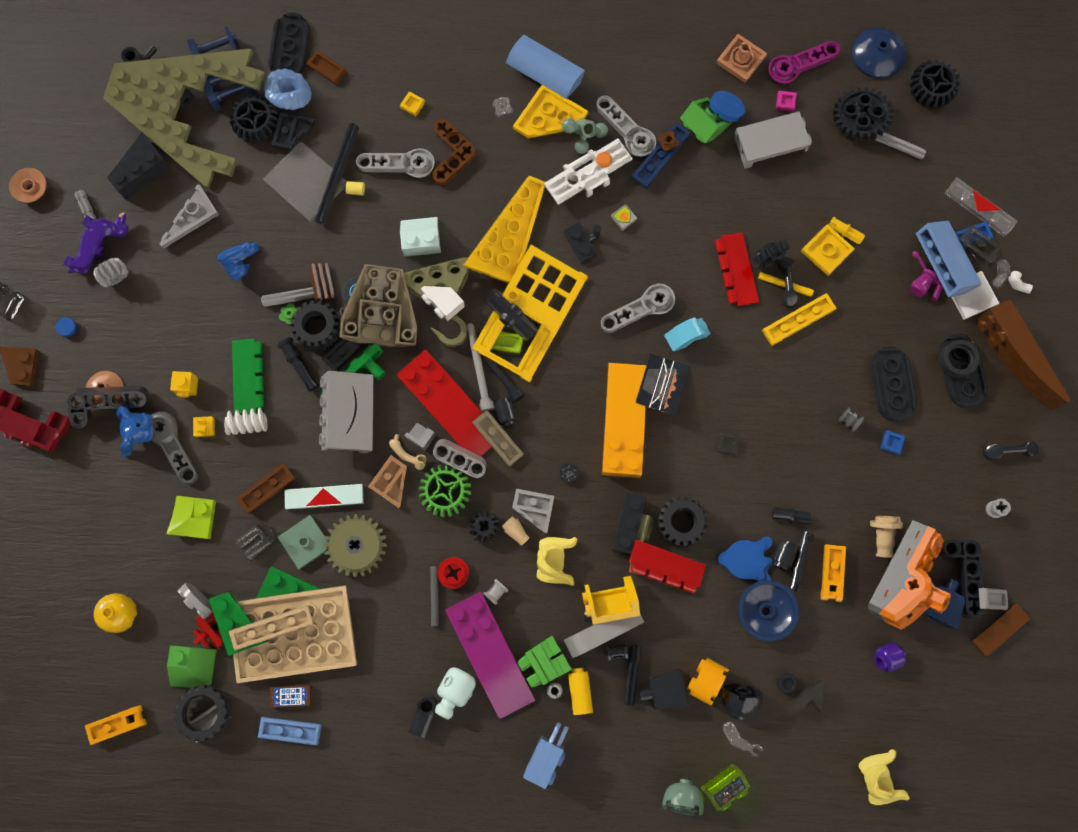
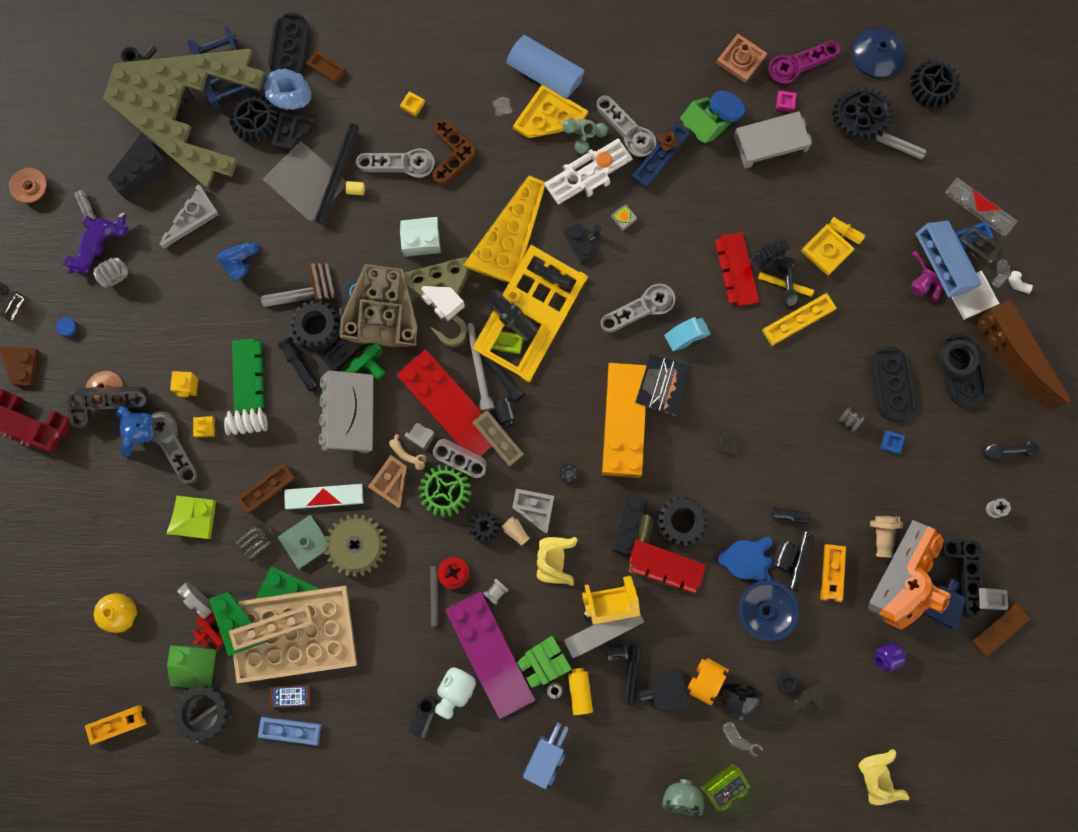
(284, 317): bright green plant -> none
(552, 275): none -> black axle

